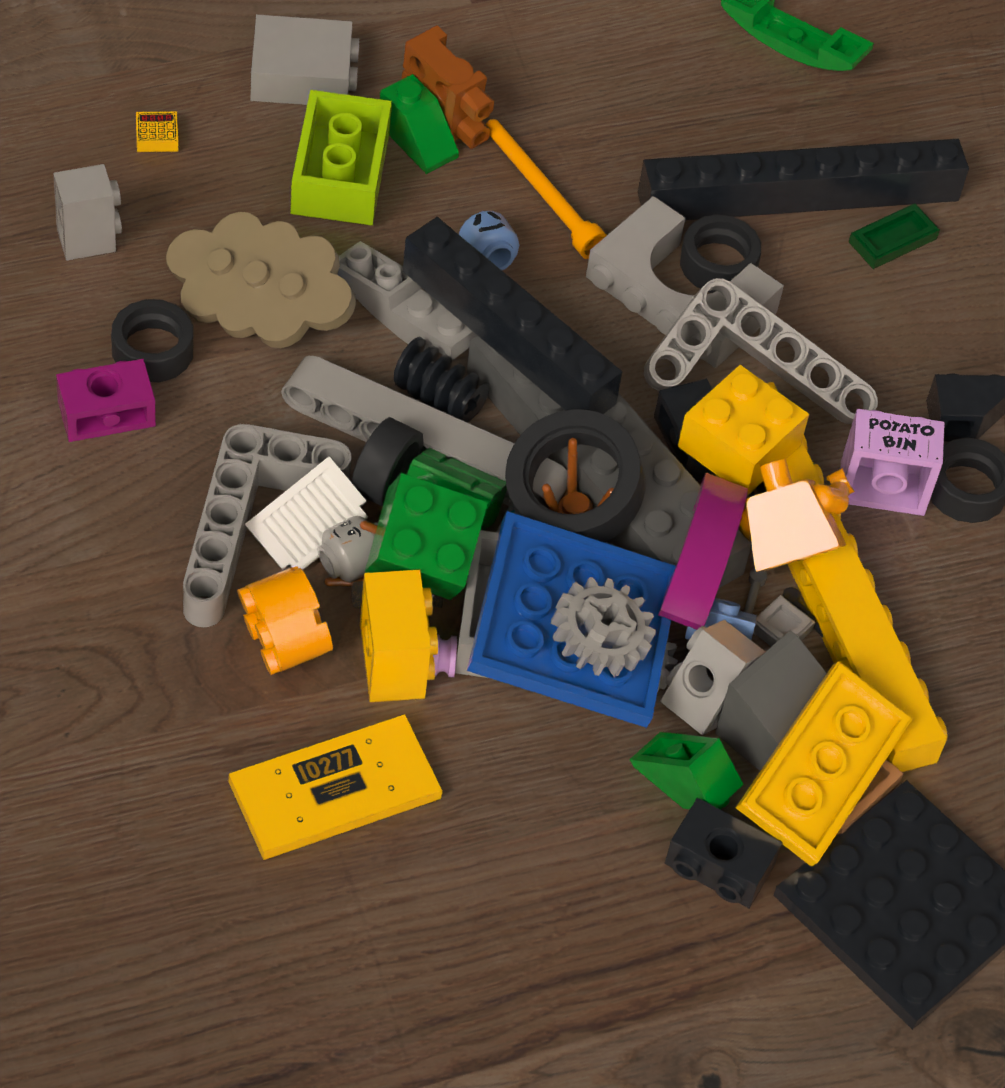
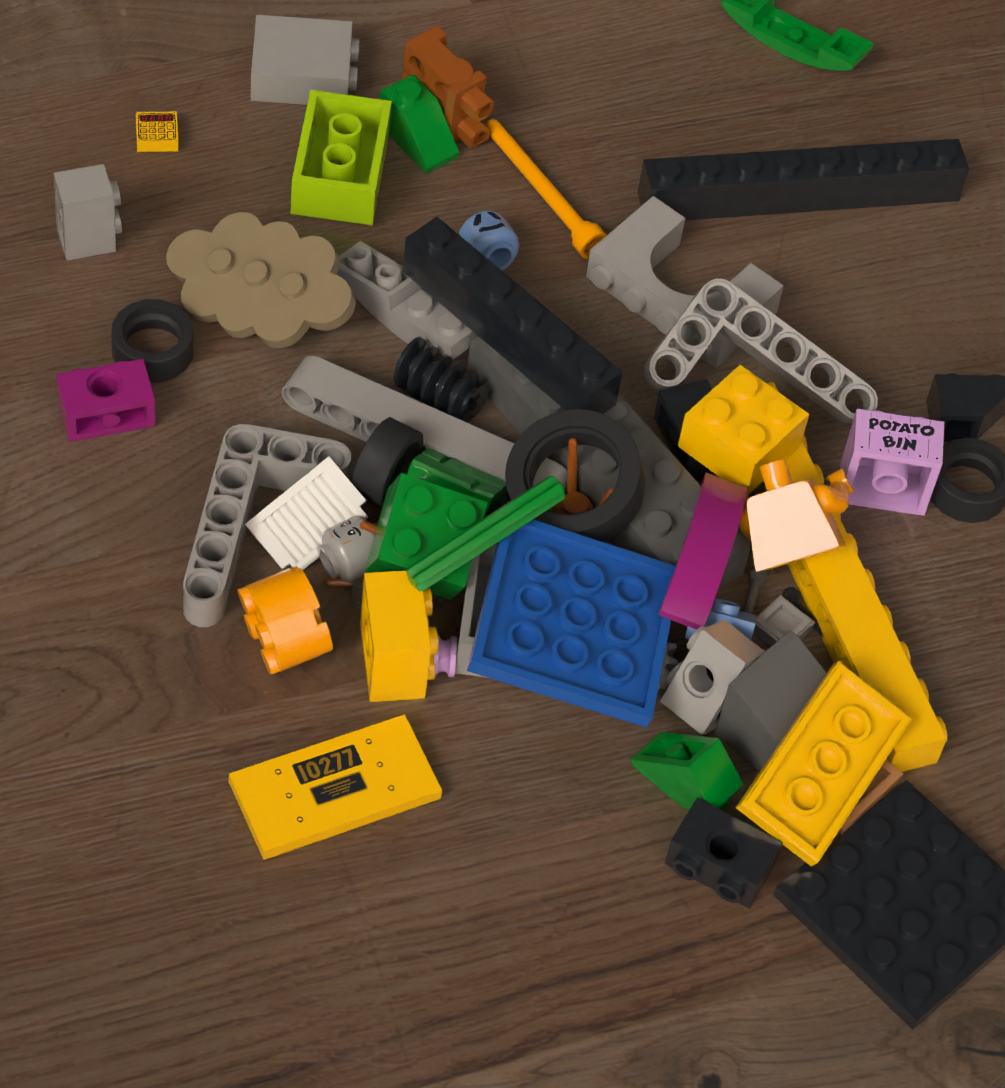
(485, 533): none -> green axle
(603, 626): light grey gear -> none
(719, 230): black tyre -> none
(894, 236): dark green tile -> none

